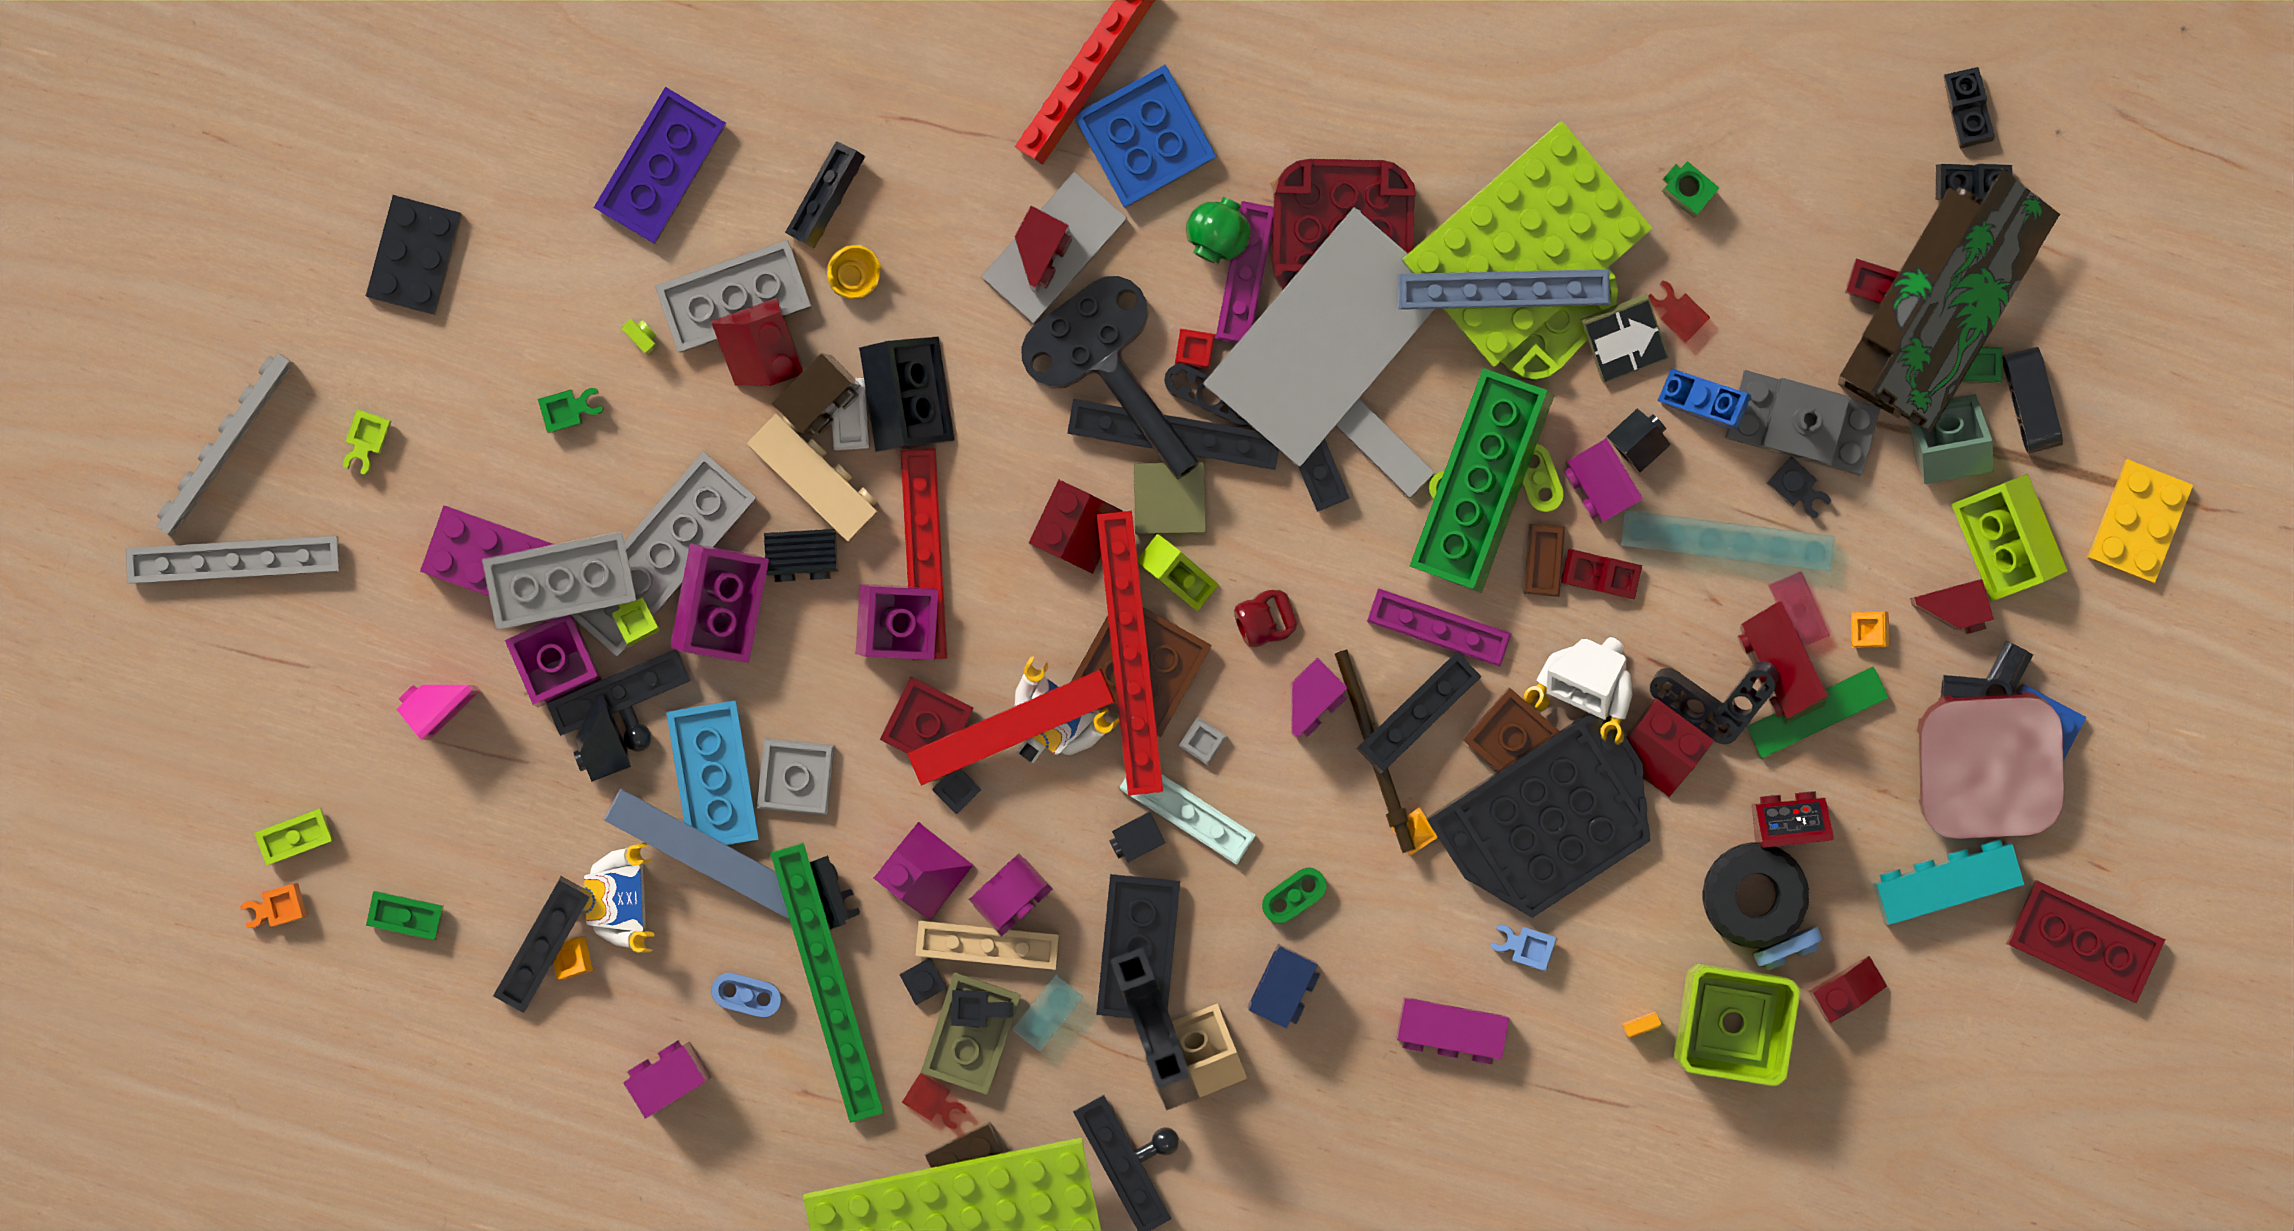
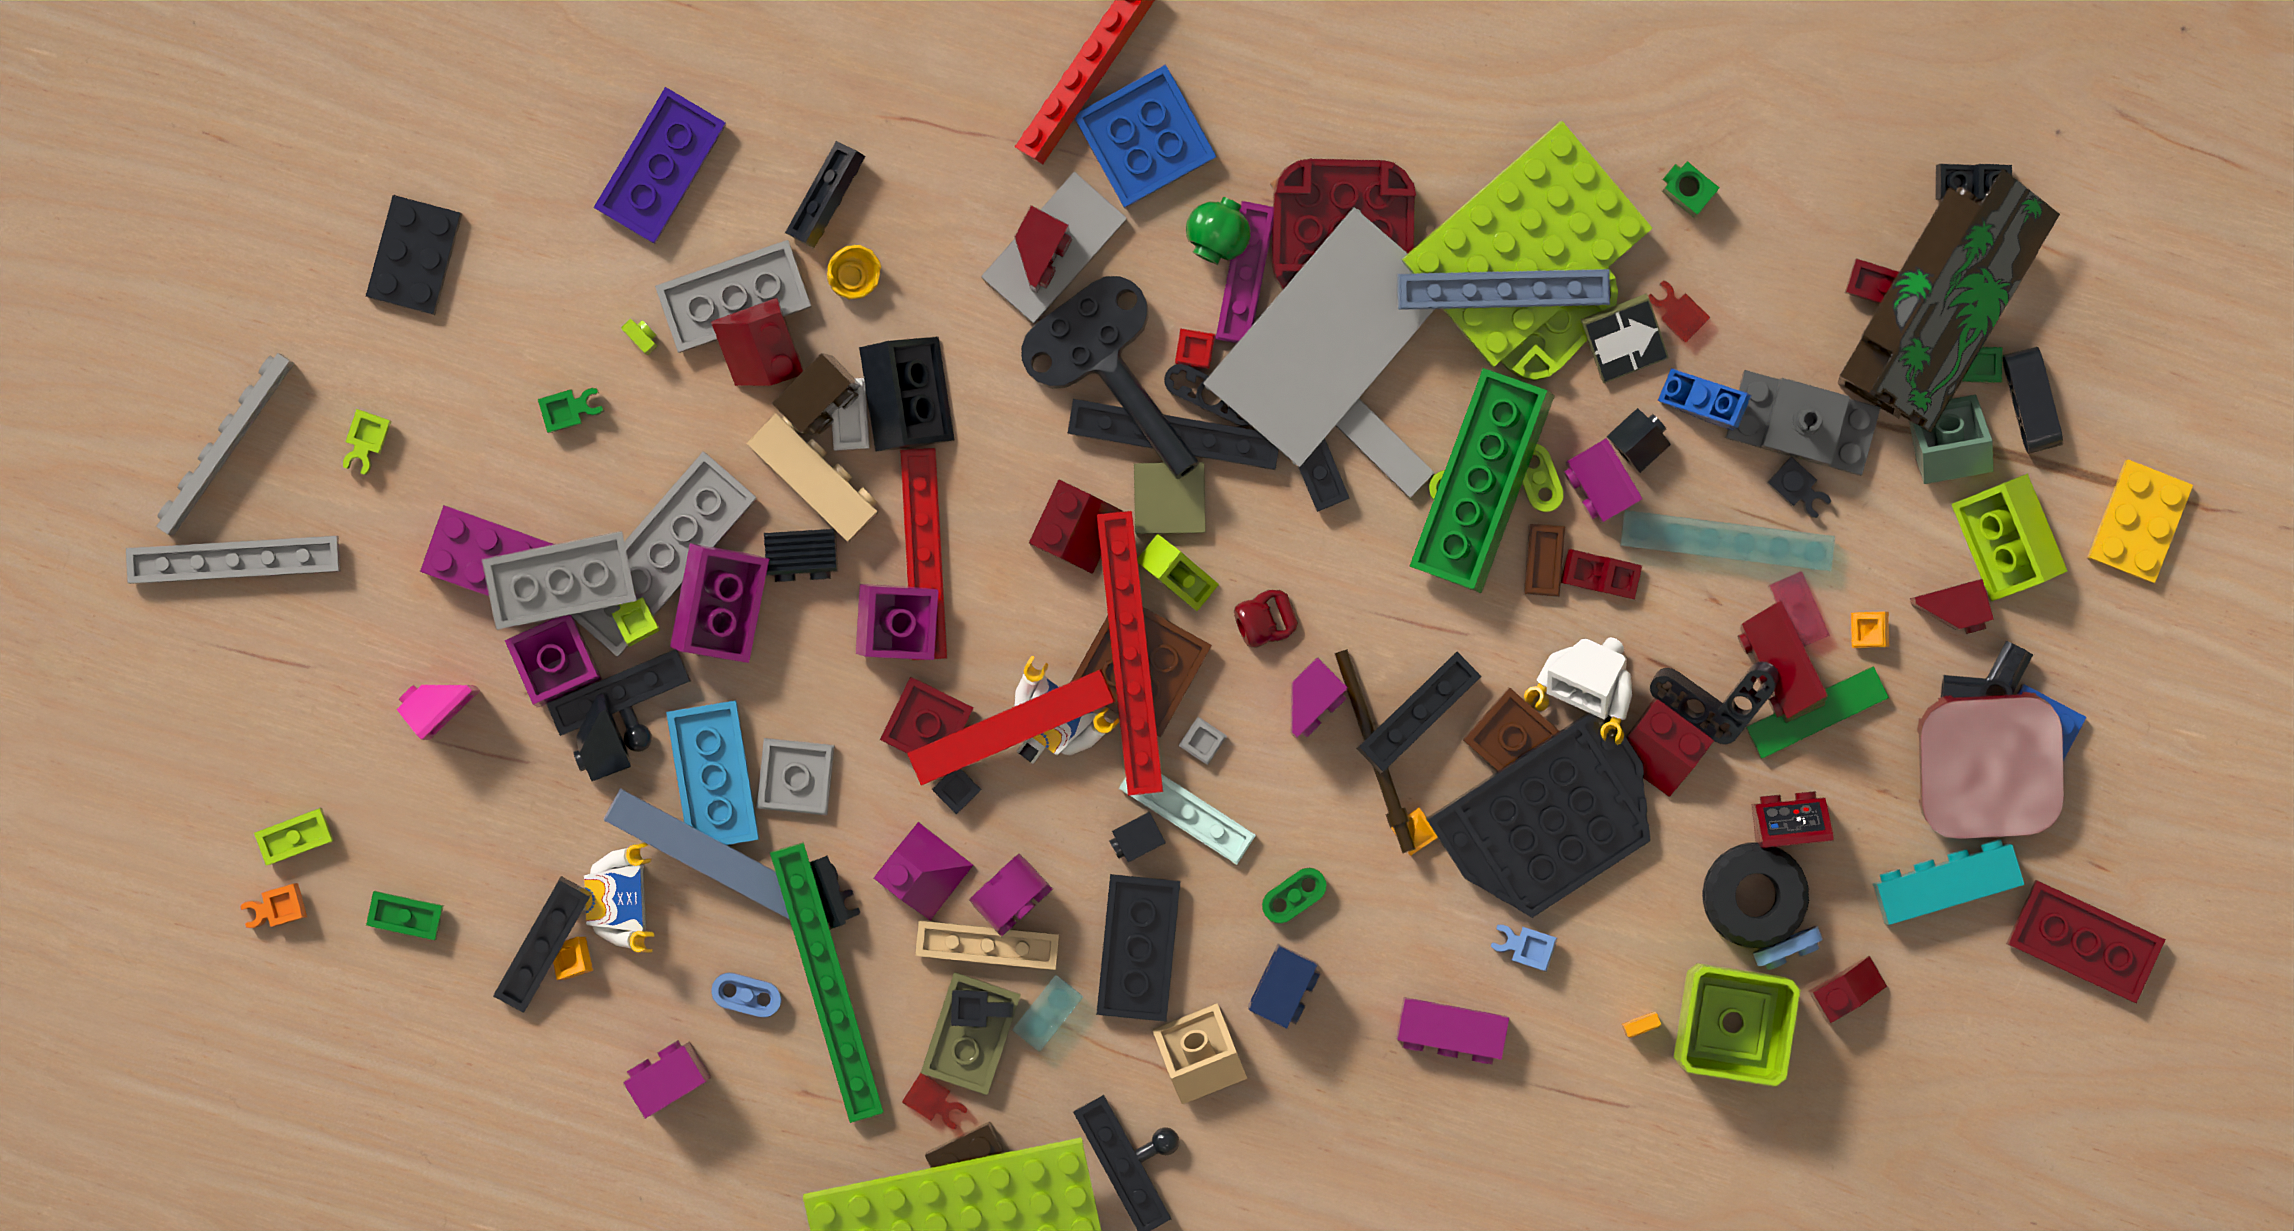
(923, 981): black plate -> none
(1155, 1028): black arch -> none
(1439, 627): magenta tile -> none
(1968, 107): black slope -> none

